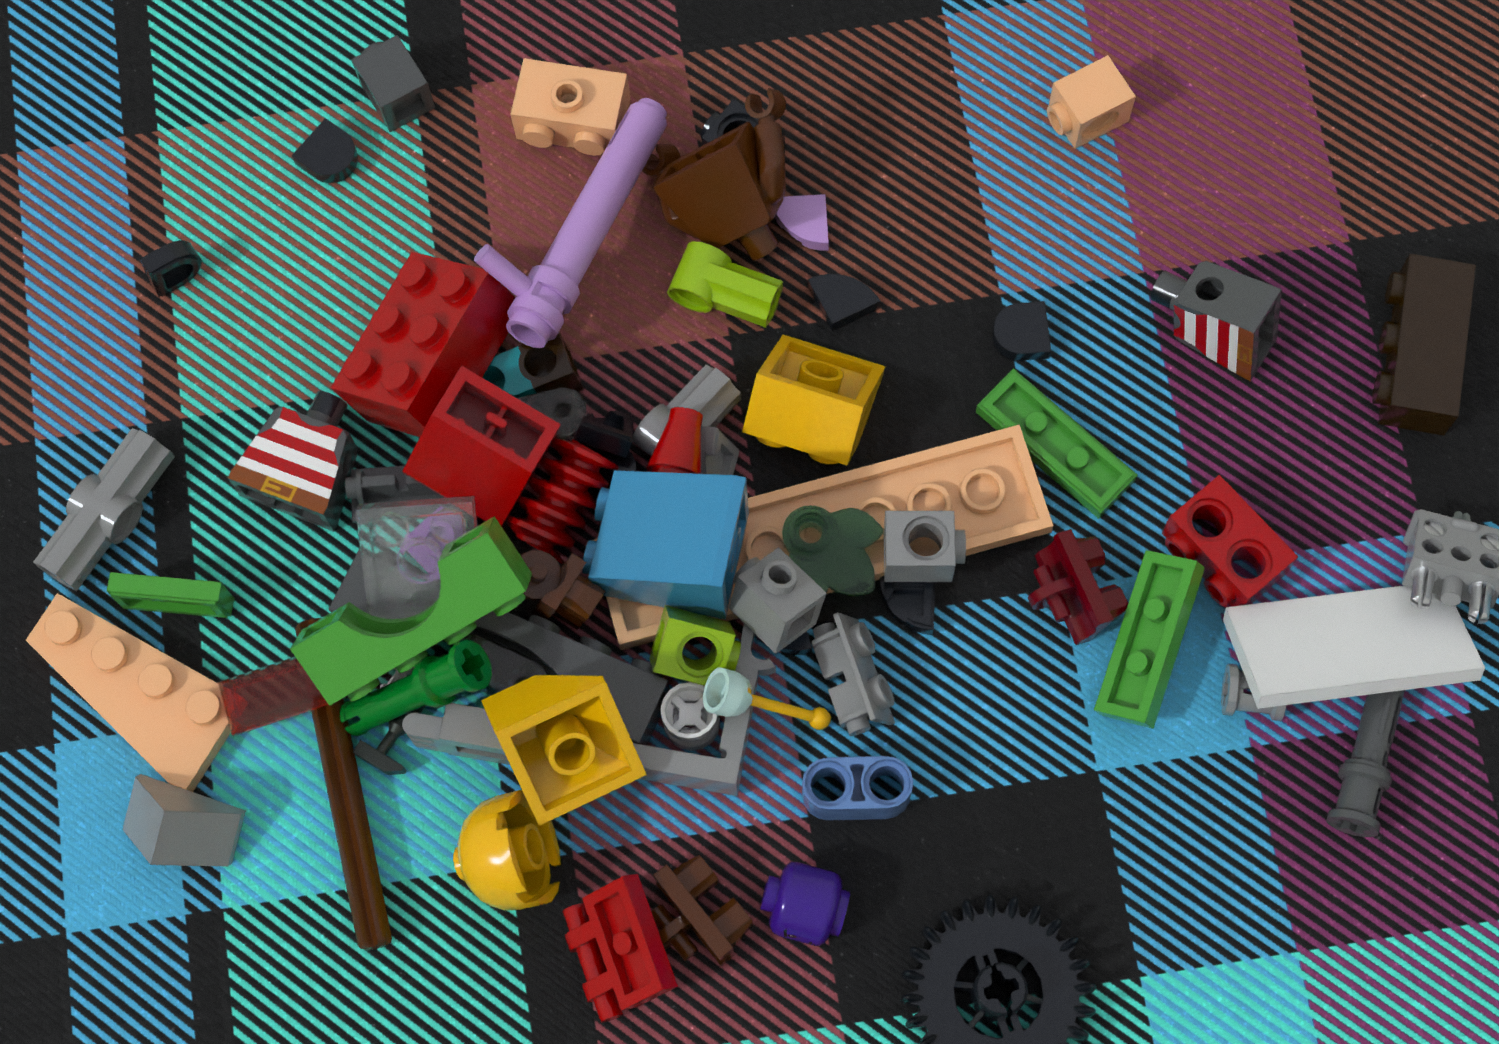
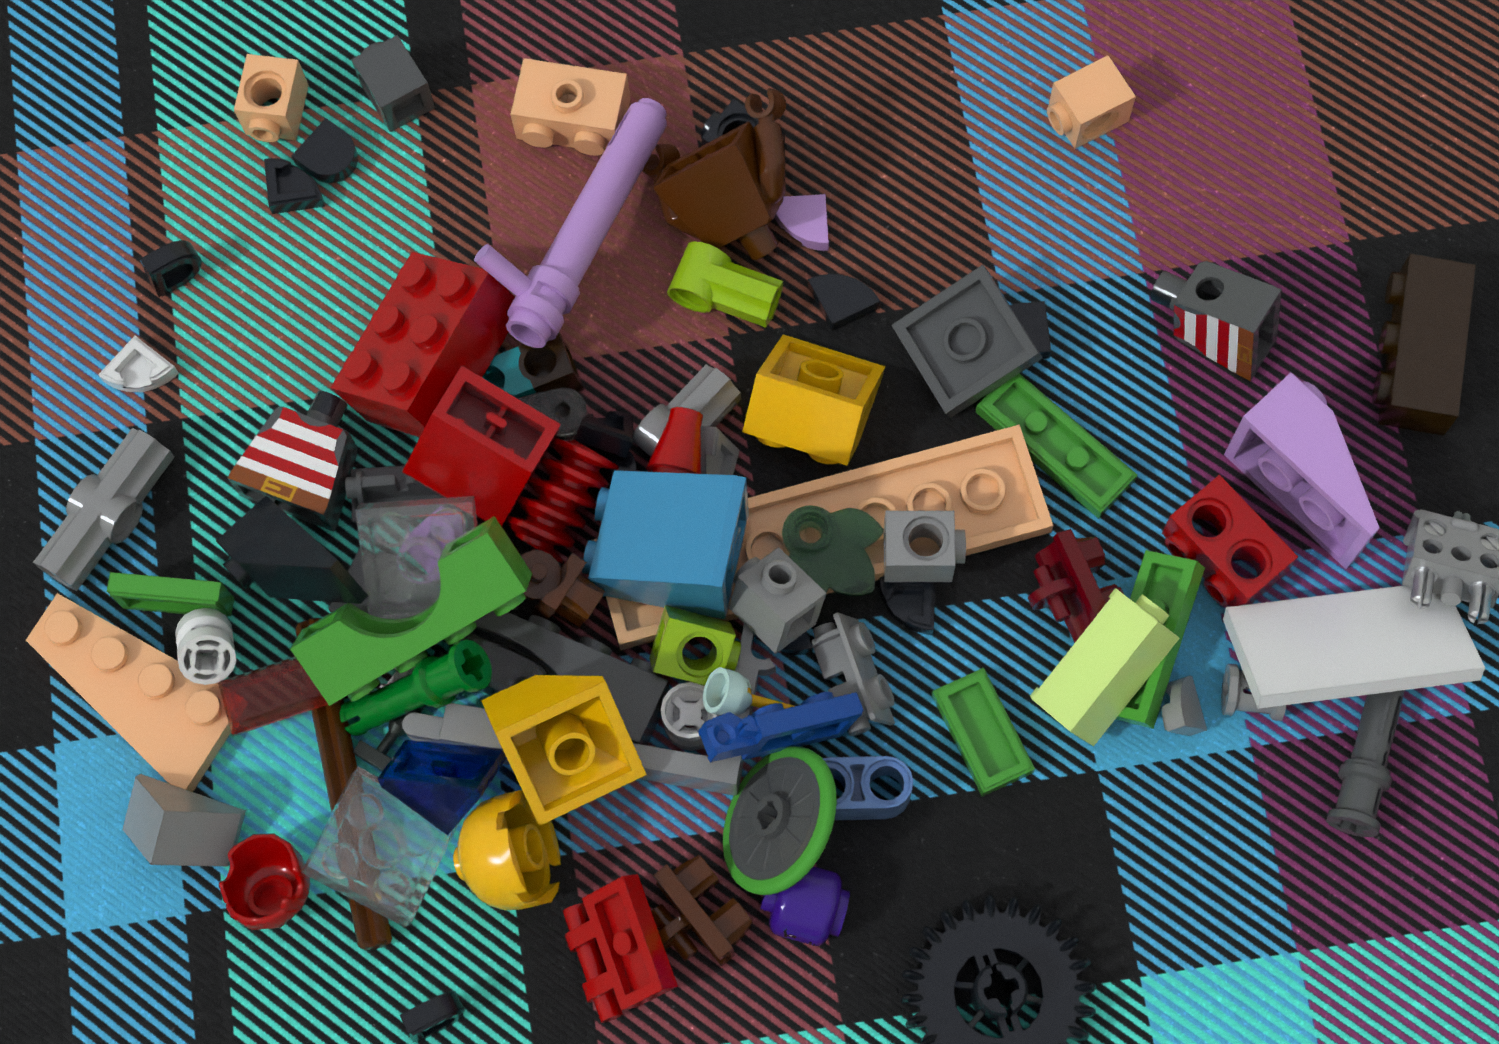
(138, 368): none -> white tile
(206, 633): none -> white wheel
(264, 882): none -> red hair
(268, 79): none -> light nougat brick
(285, 559): none -> black slope
(290, 187): none -> black tile
(377, 850): none -> clear plate
(432, 1016): none -> black tile
(440, 779): none -> clear blue slope
(776, 728): none -> blue hinge
(779, 820): none -> dark grey wheel
(966, 341): none -> dark grey plate
(983, 732): none -> bright green tile
(1106, 666): none -> yellowish green brick
(1184, 711): none -> light grey tile
(1304, 466): none -> lavender slope

